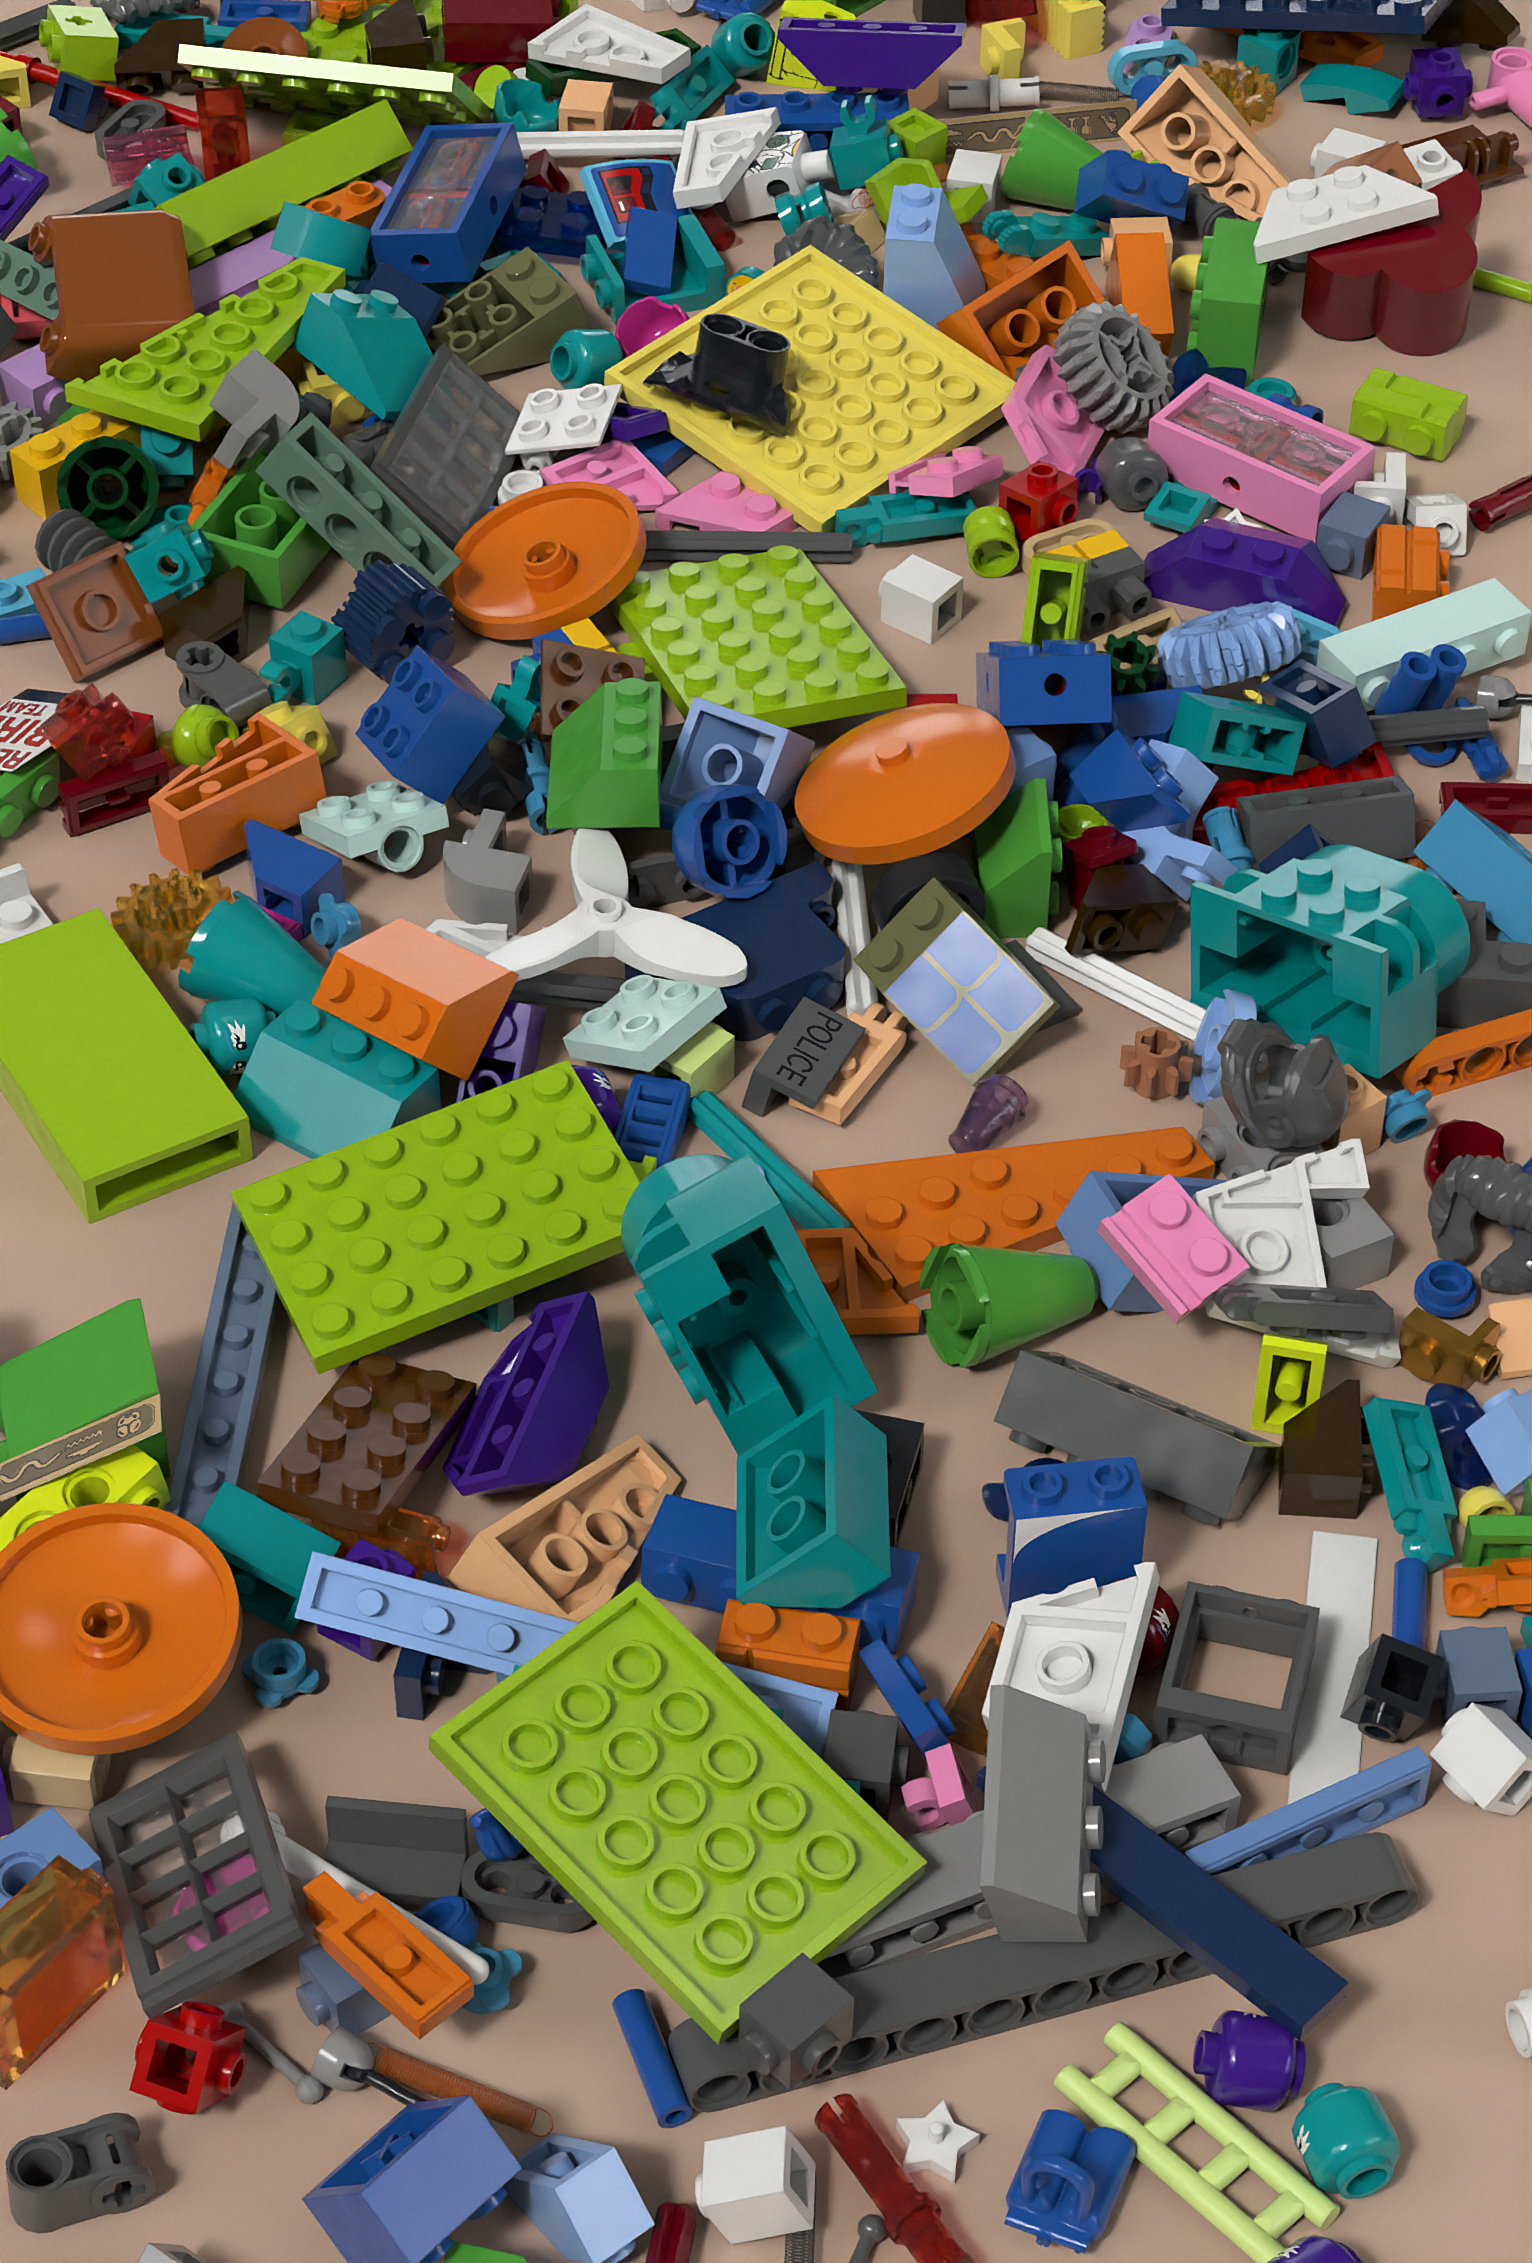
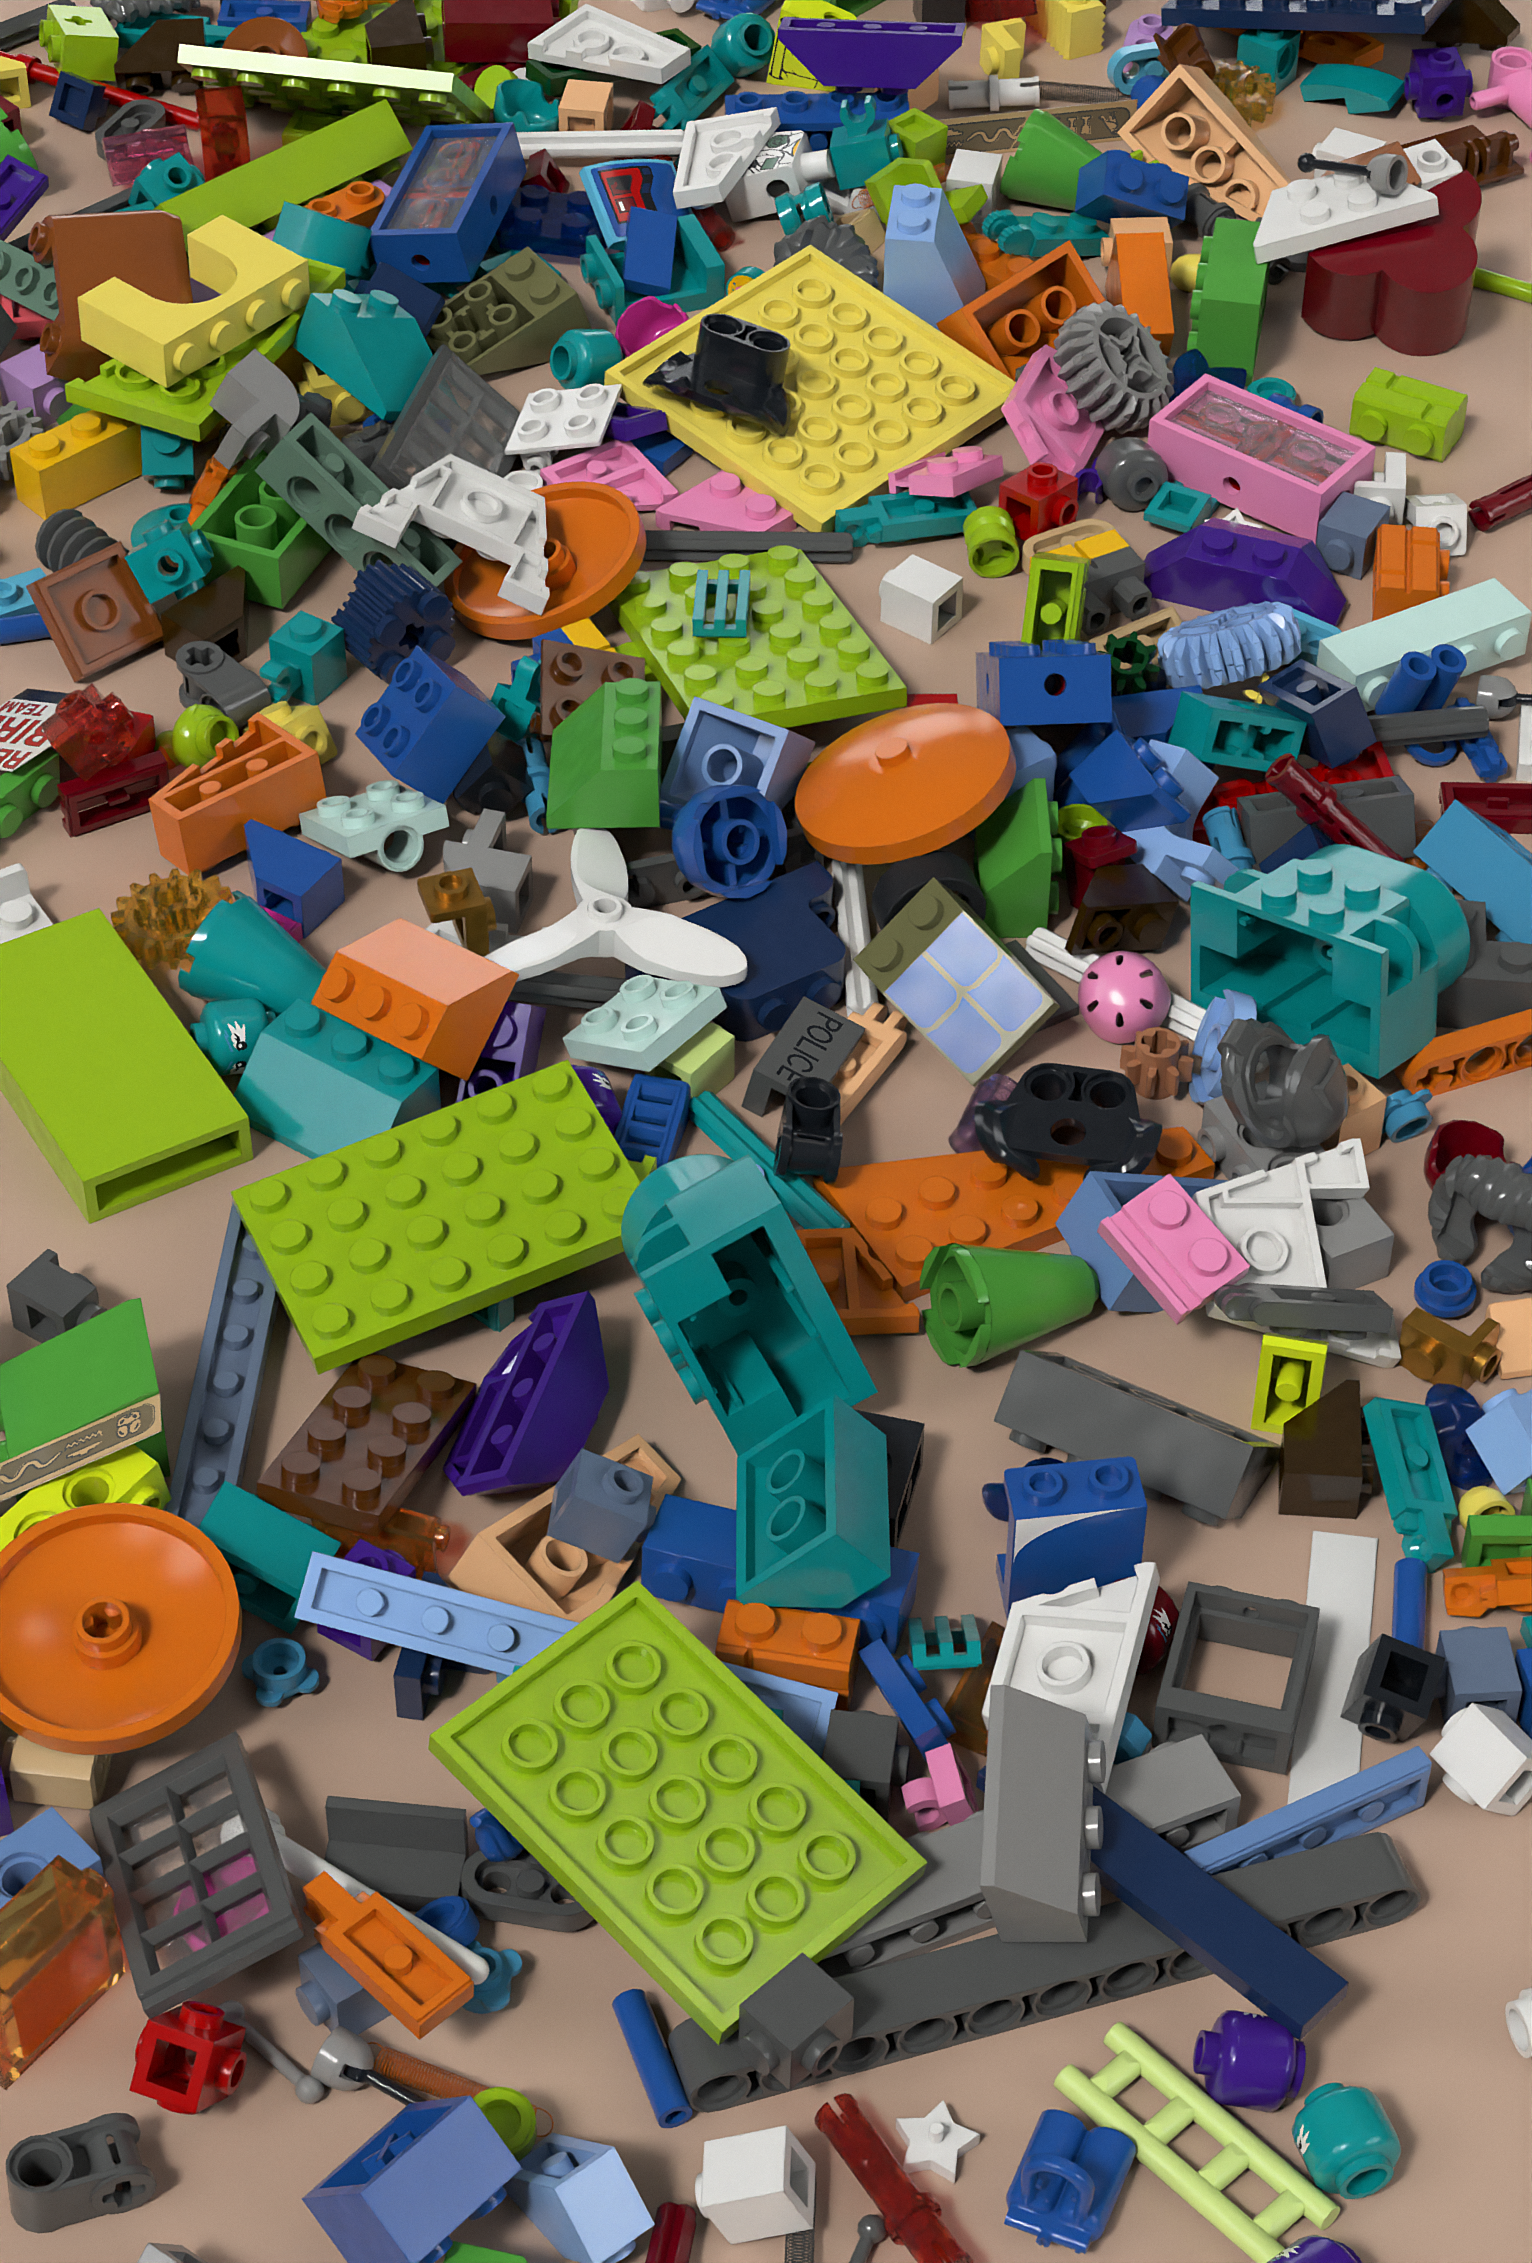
(50, 1299): none -> dark grey brick
(116, 512): dark green cylinder -> none
(172, 340): none -> light yellow arch
(335, 924): dark azure plate -> none
(460, 899): none -> pearl gold bracket
(476, 510): none -> white wing
(511, 2118): none -> lime tile
(601, 1506): none -> sand blue brick
(721, 587): none -> teal tile
(810, 1130): none -> black piece
(945, 1638): none -> teal tile
(1069, 1106): none -> black piece
(1120, 991): none -> bright pink helmet
(1186, 48): none -> reddish brown hinge
(1319, 805): none -> dark red pin
(1384, 173): none -> light grey hinge

